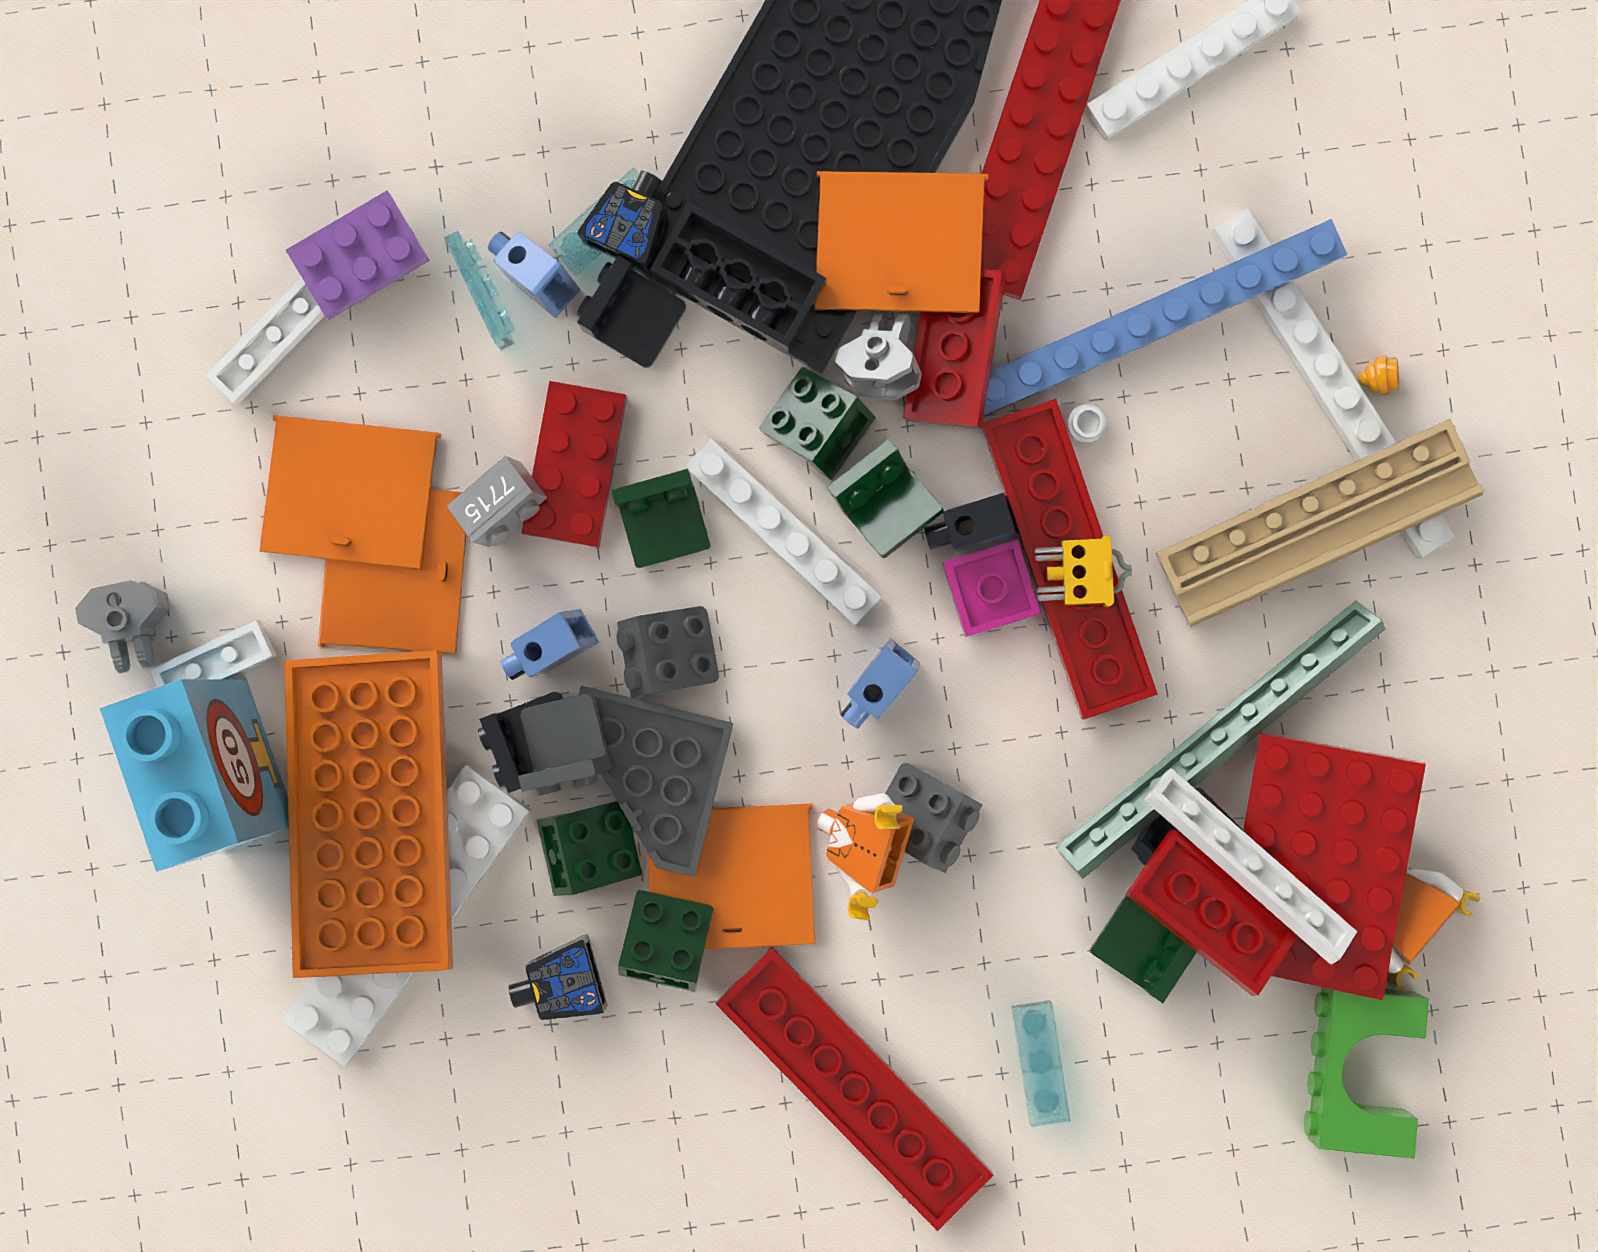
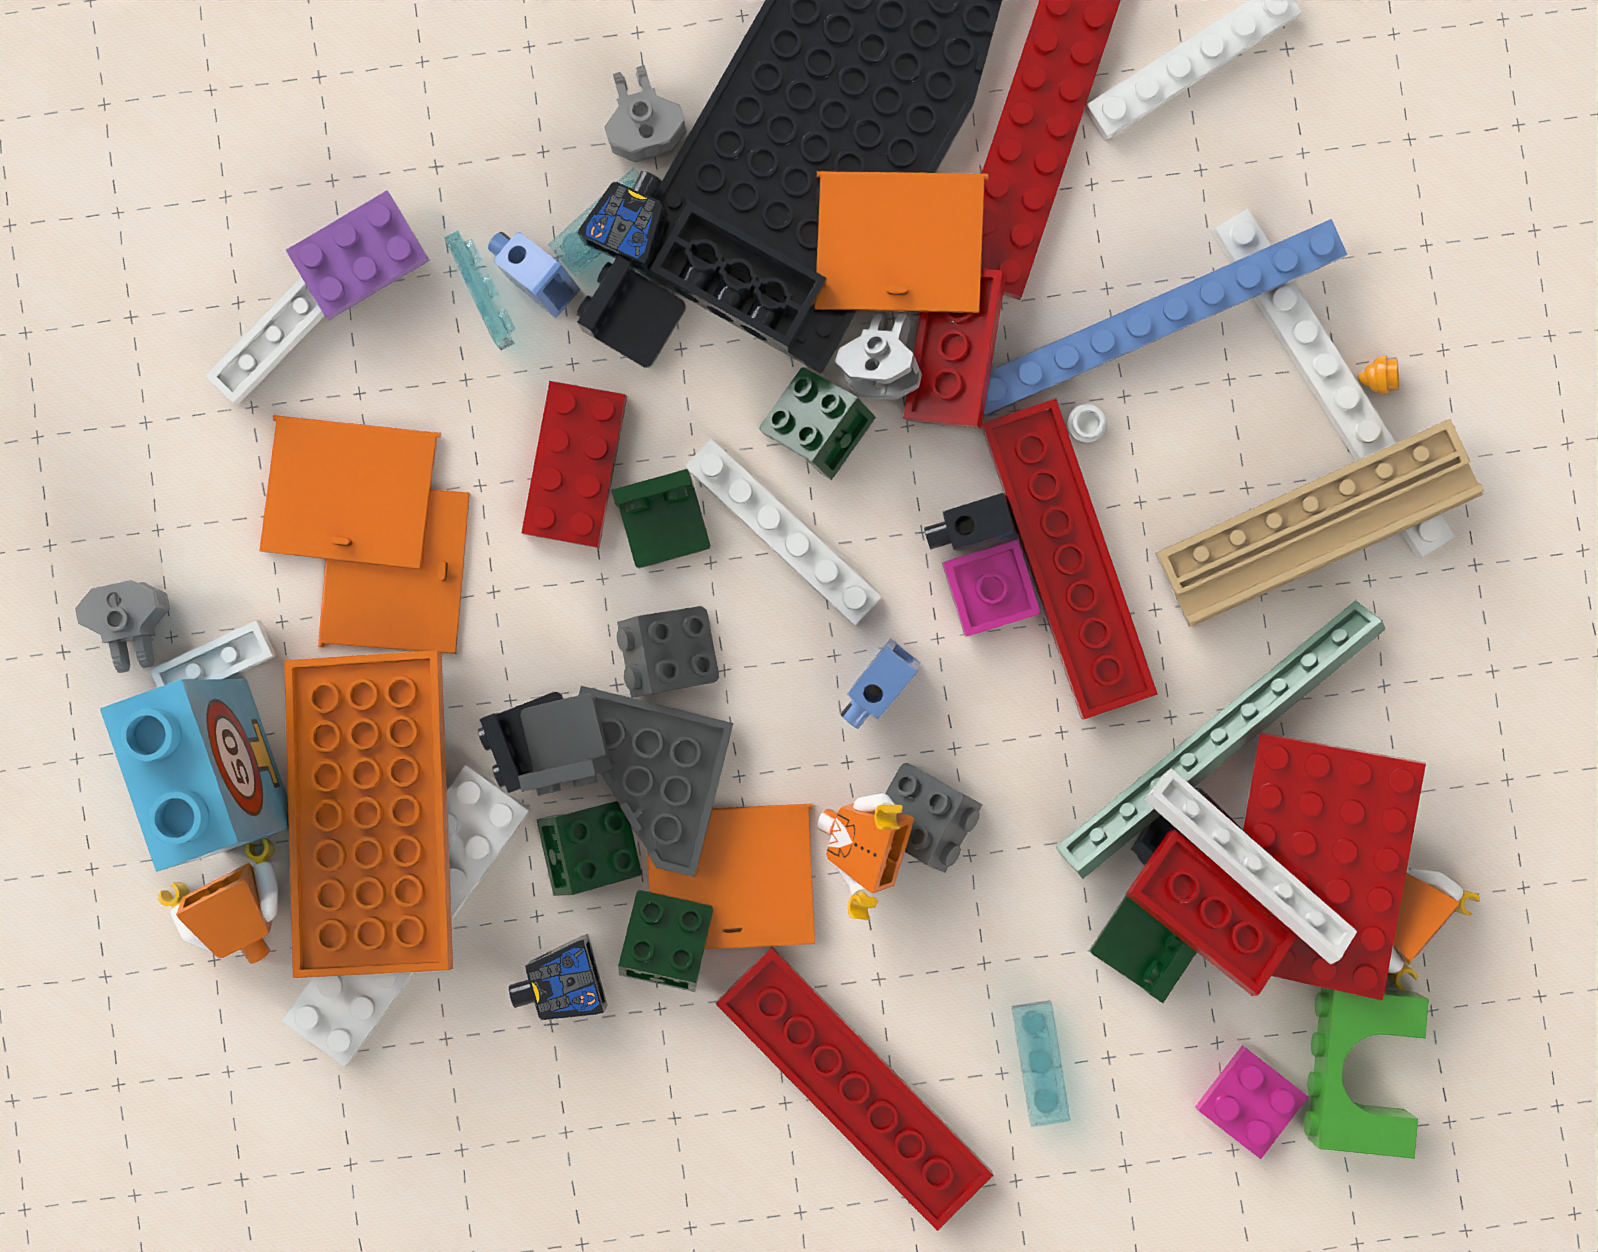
(231, 910): none -> orange torso
(497, 502): light grey brick -> none
(558, 637): medium blue torso -> none
(643, 122): none -> light grey hinge
(885, 499): bracket -> none
(1097, 572): yellow piece -> none
(1251, 1102): none -> dark pink plate

